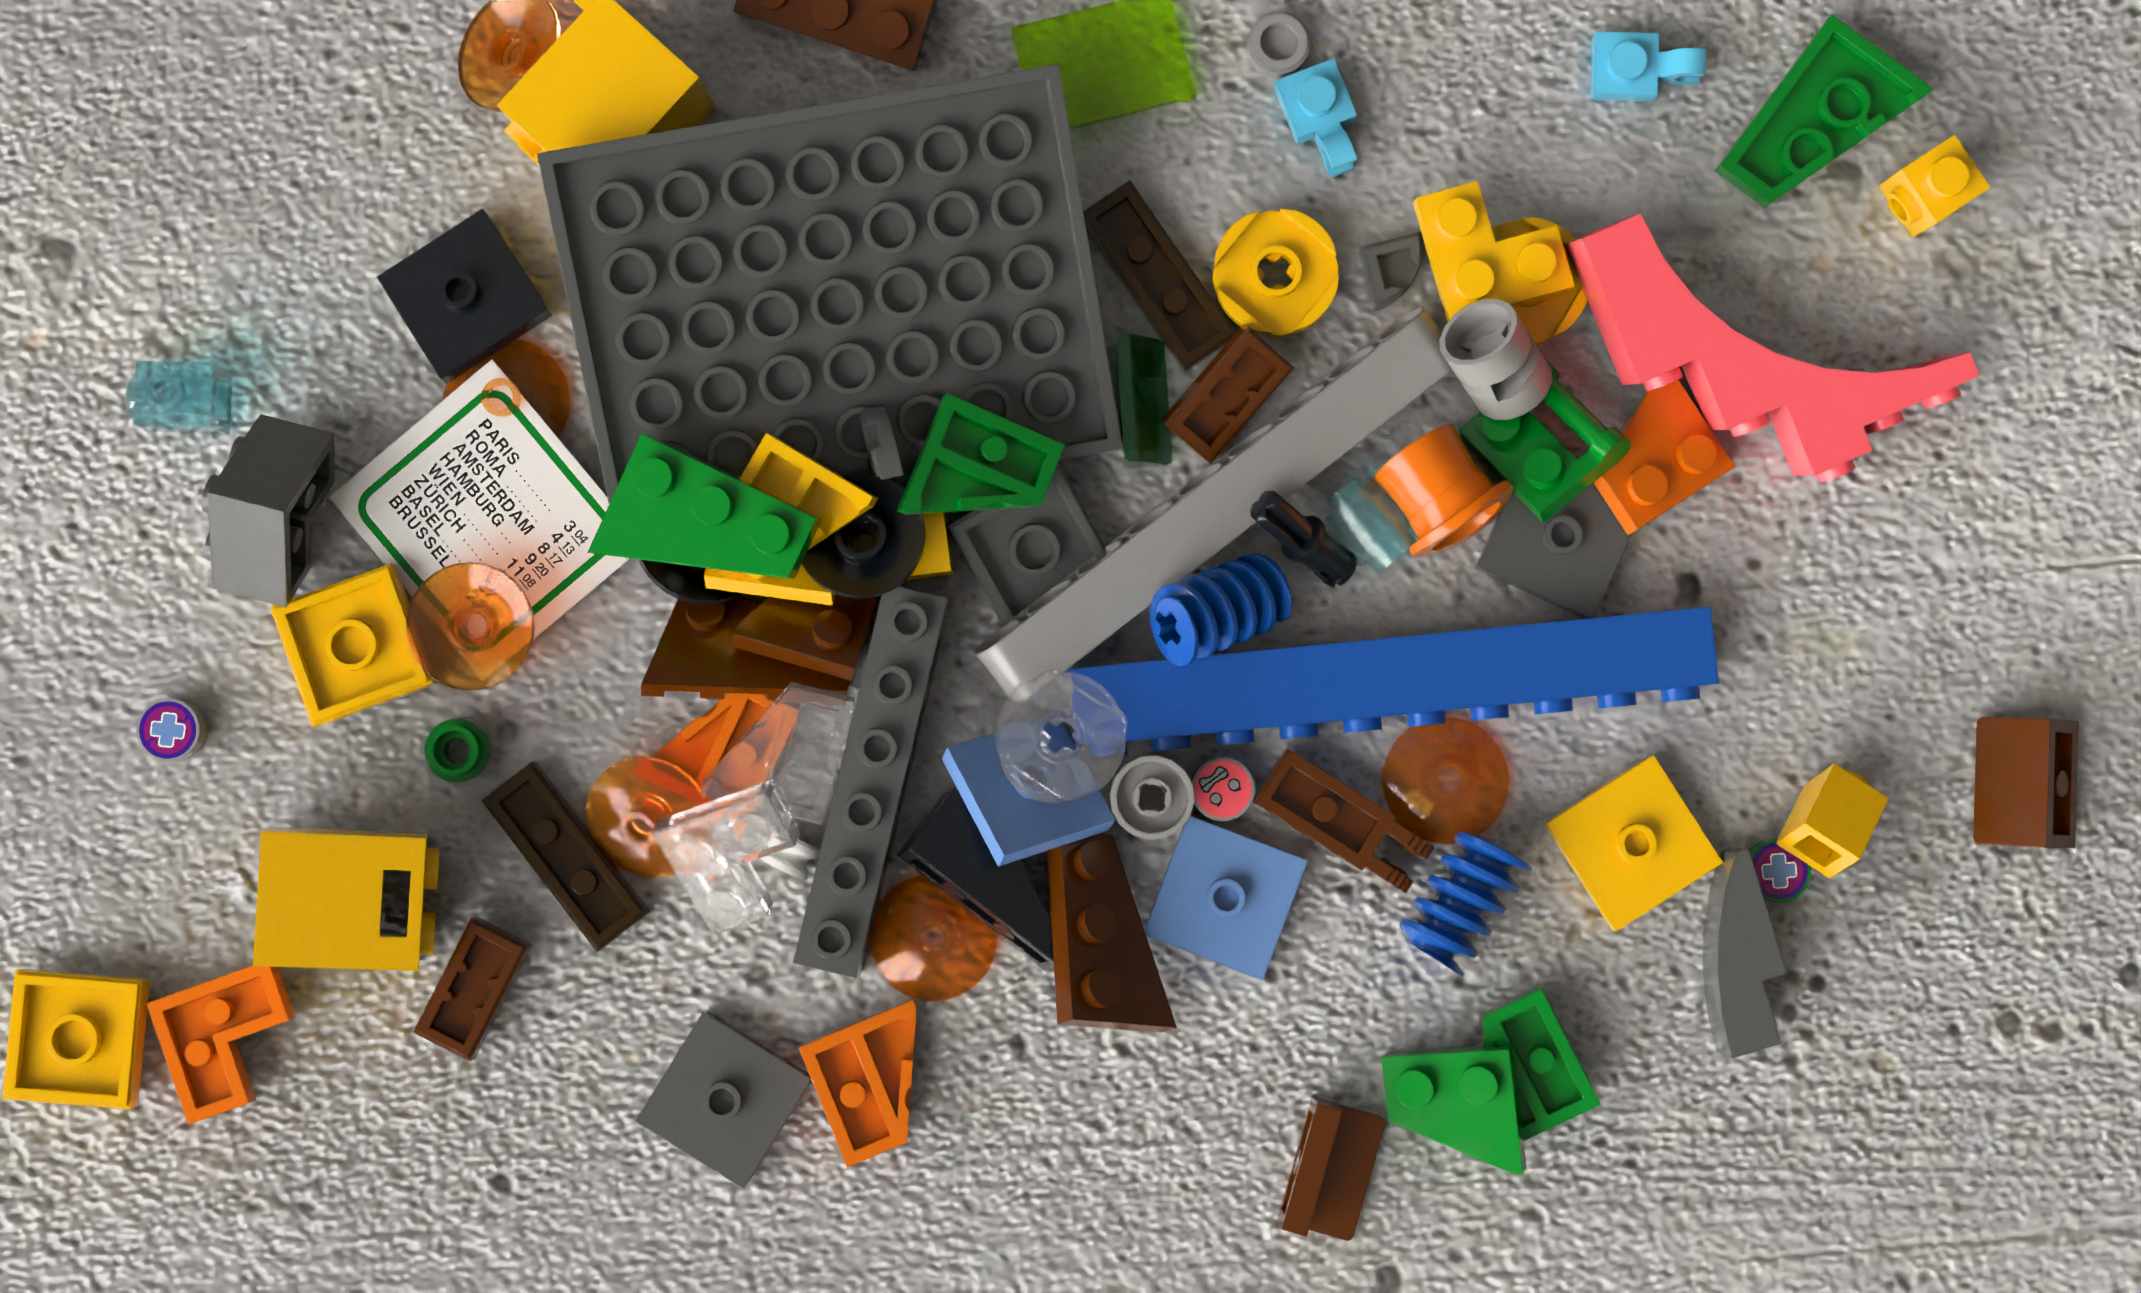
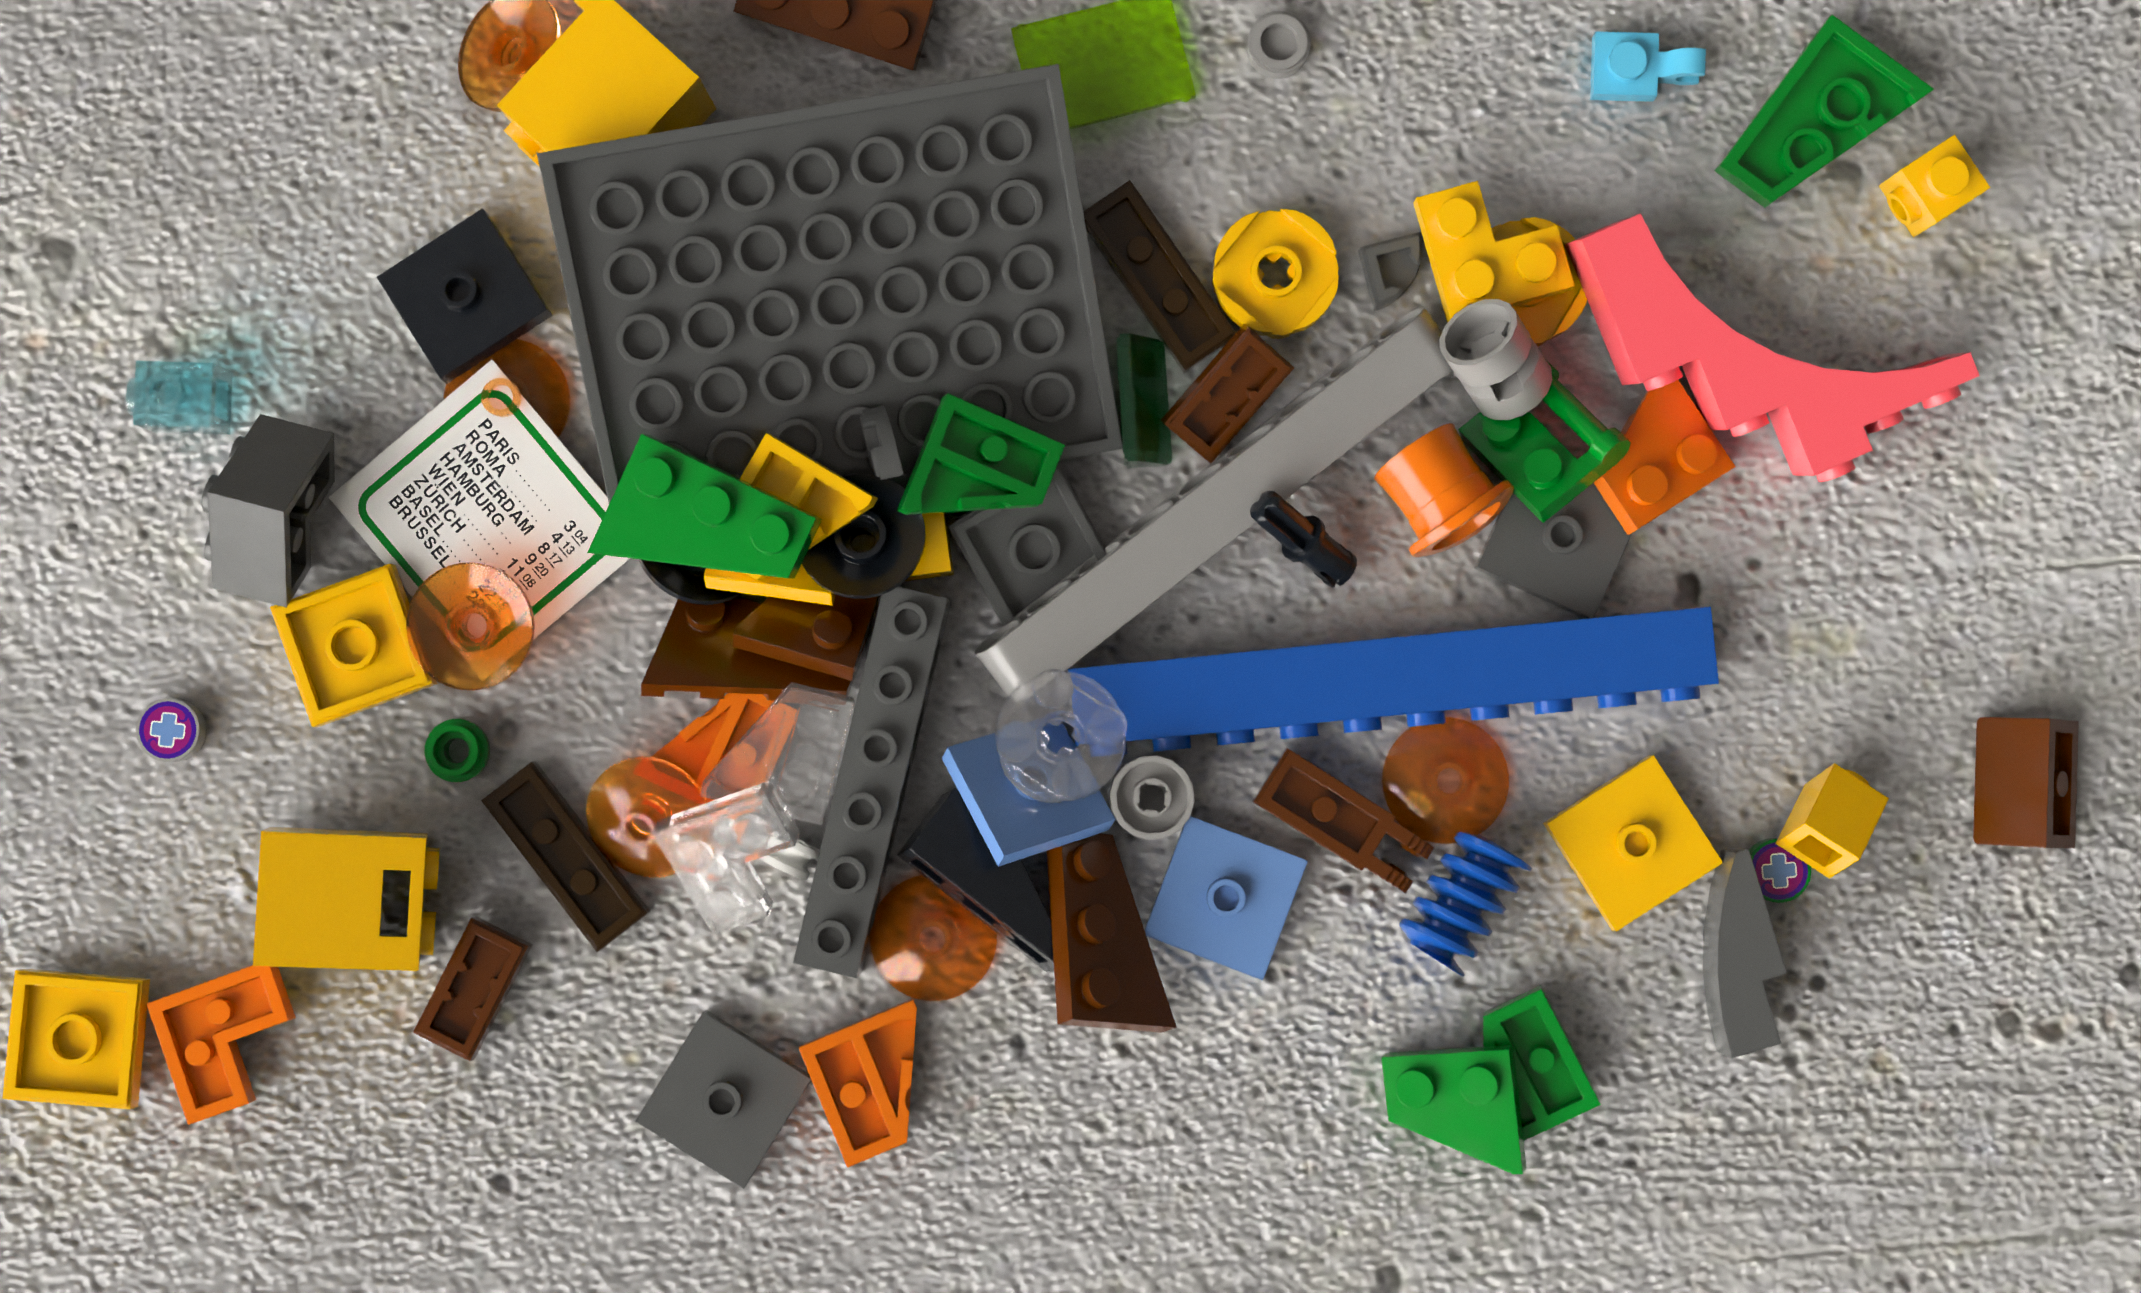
(1219, 608): blue piece -> none
(1223, 789): tile -> none
(1318, 109): medium azure plate -> none
(1330, 1170): reddish brown panel -> none
(1369, 524): clear light blue brick -> none

